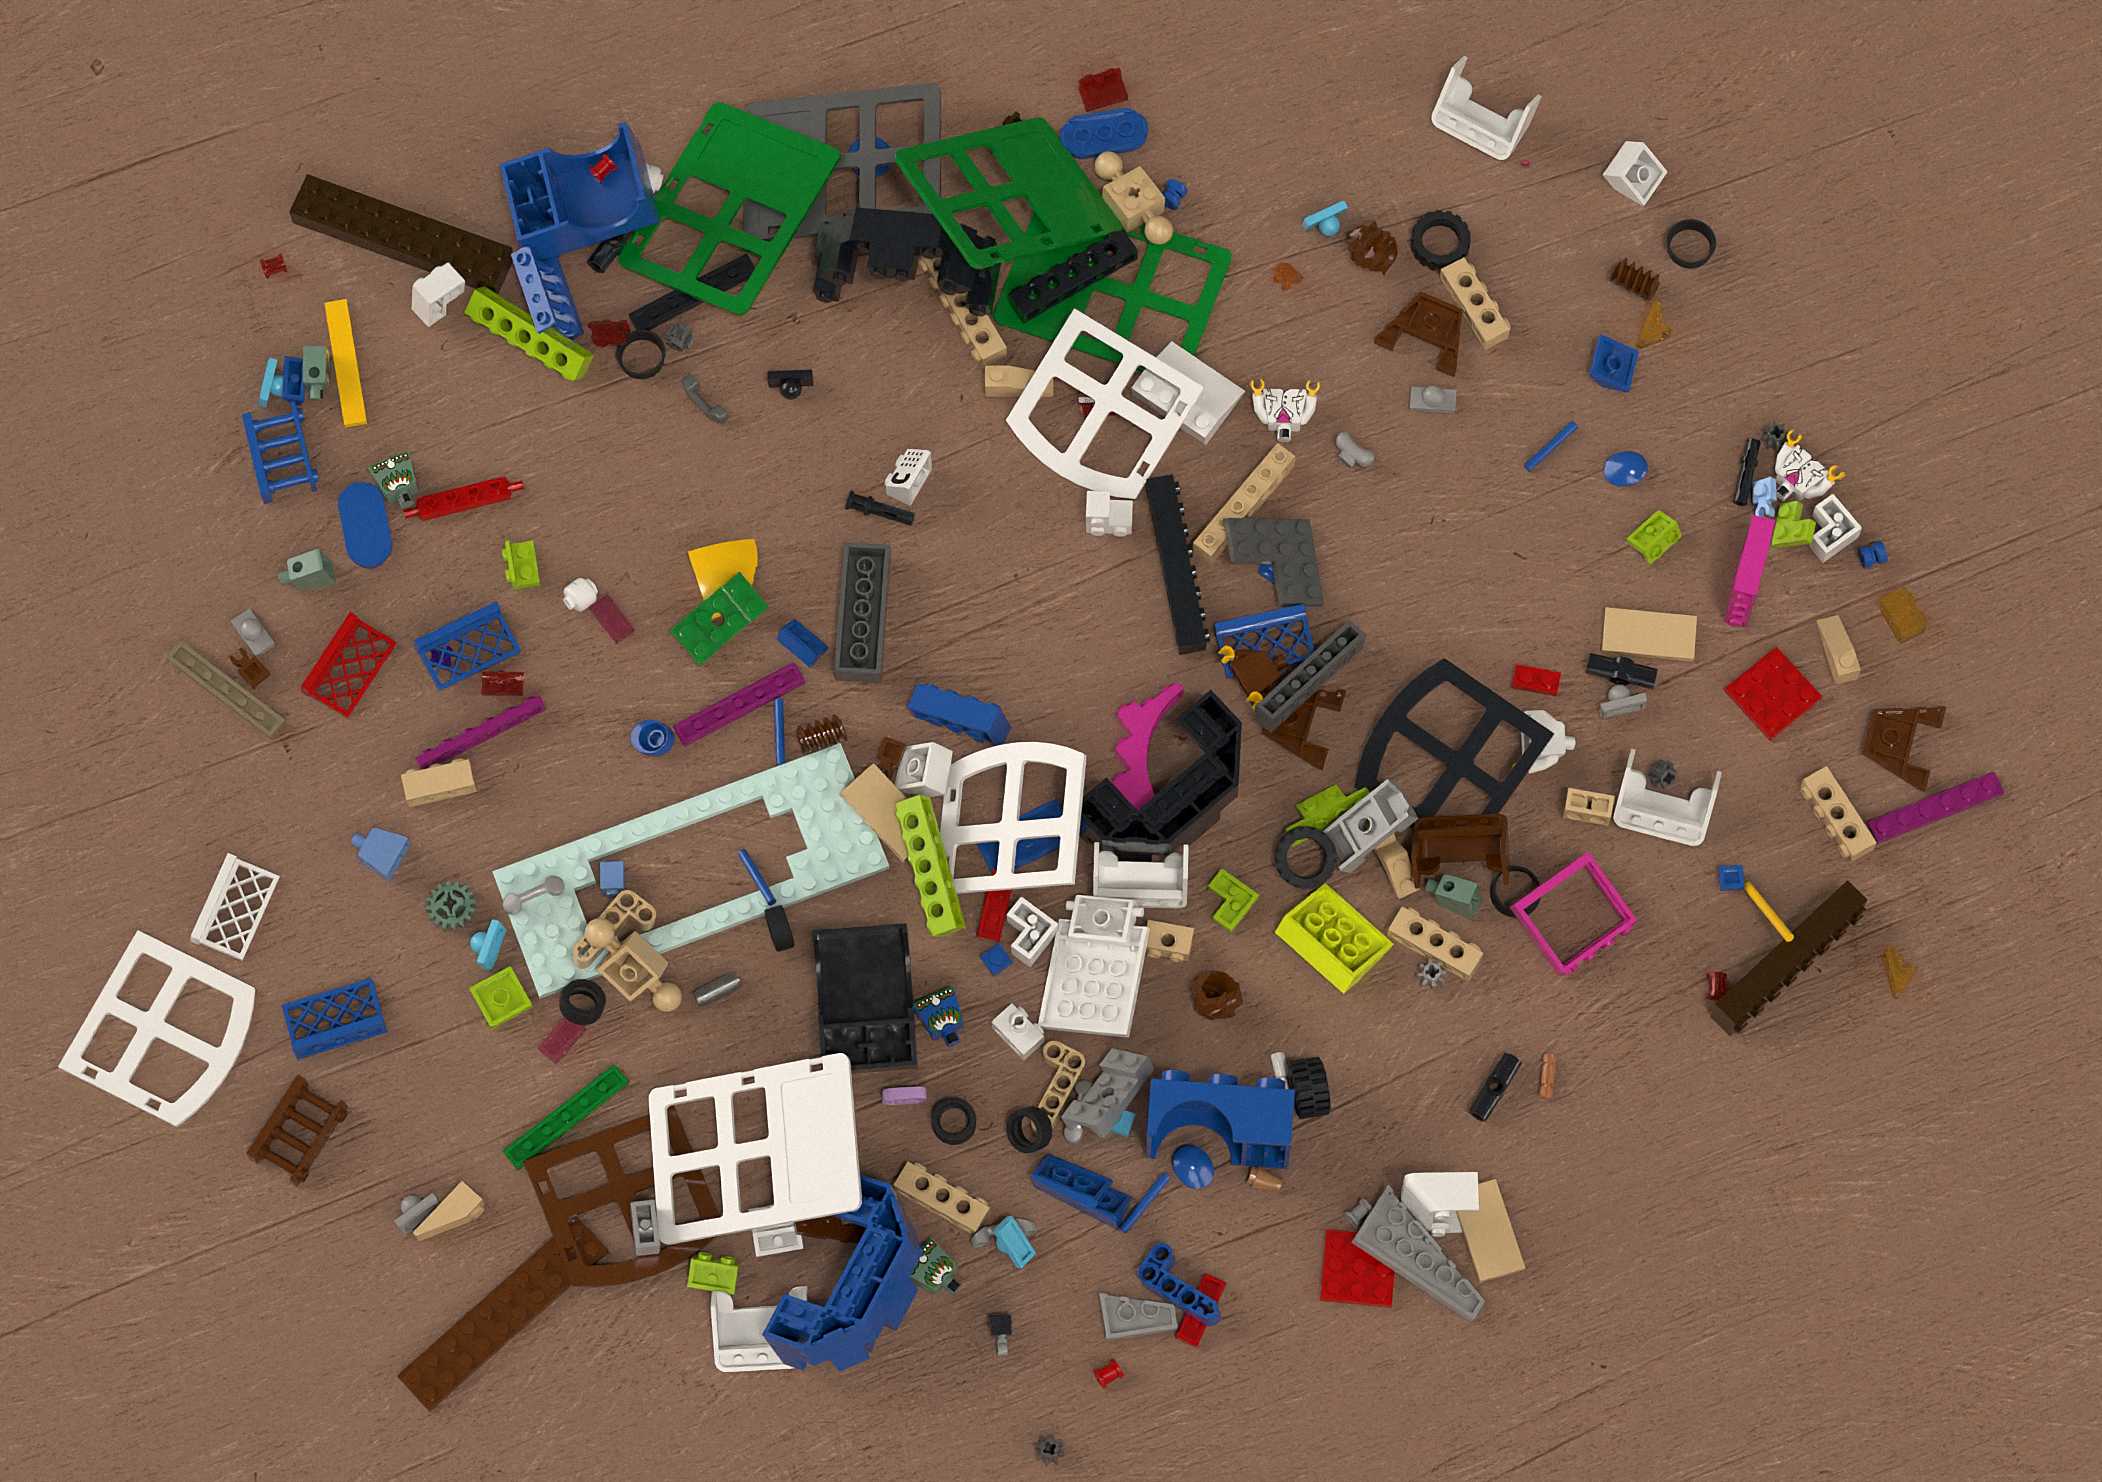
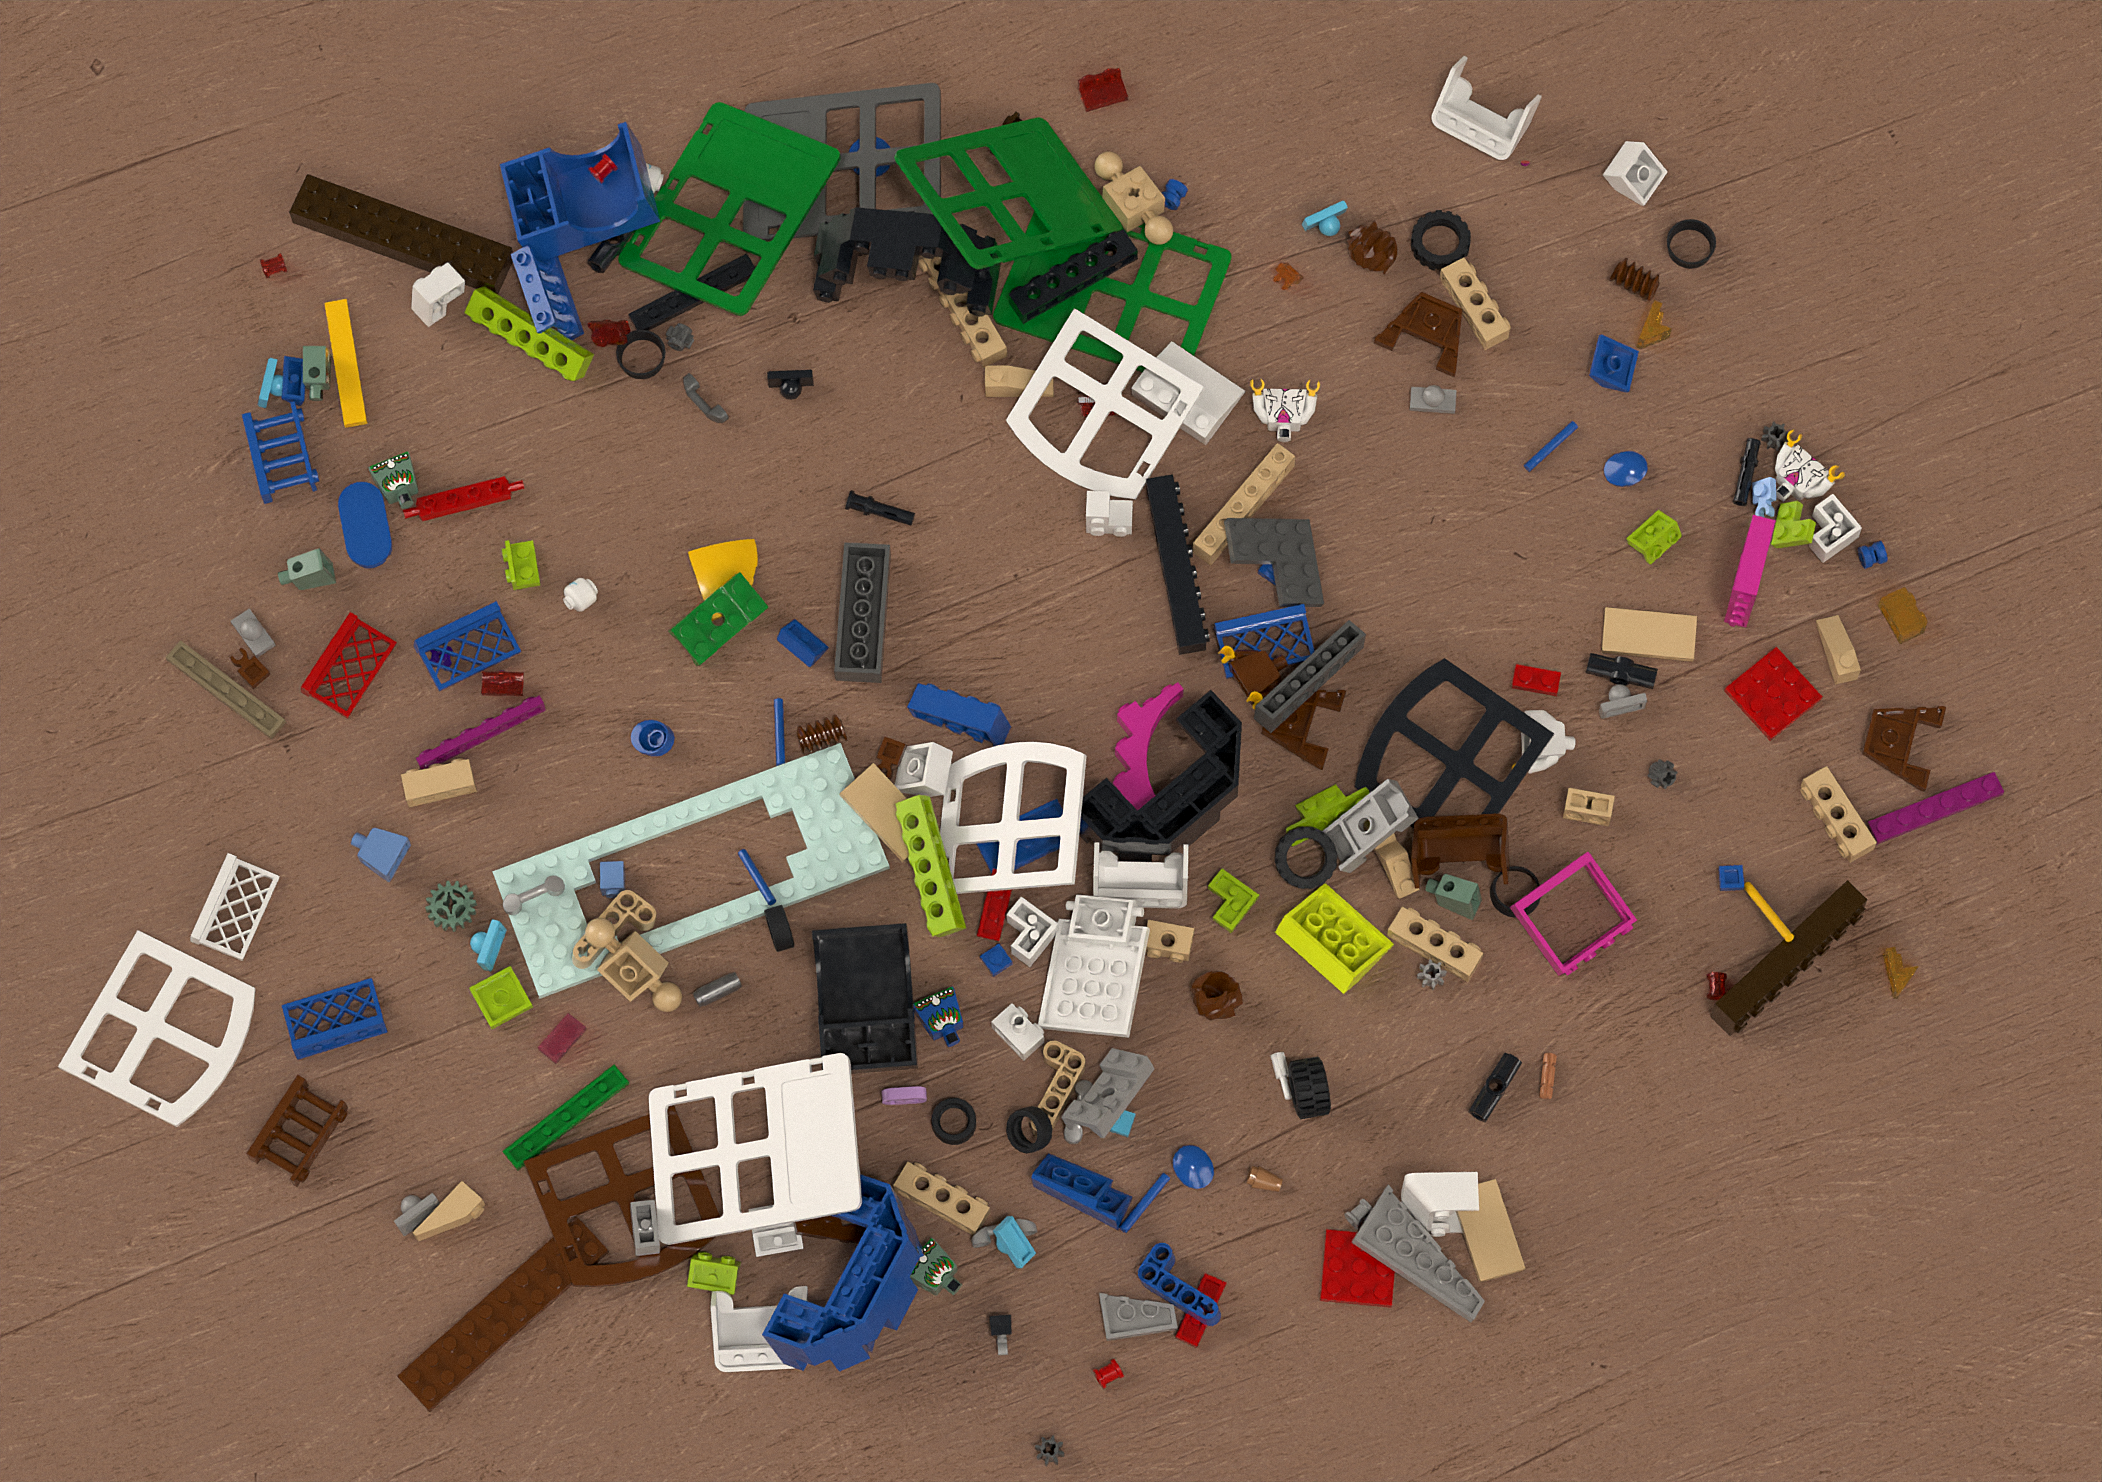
(587, 988): black tyre -> none
(611, 619): clear pink plate -> none
(739, 704): magenta tile -> none
(909, 475): white slope -> none
(1104, 132): blue tile -> none
(1248, 1118): blue piece -> none
(1352, 453): light grey piece -> none
(1661, 813): white windscreen -> none

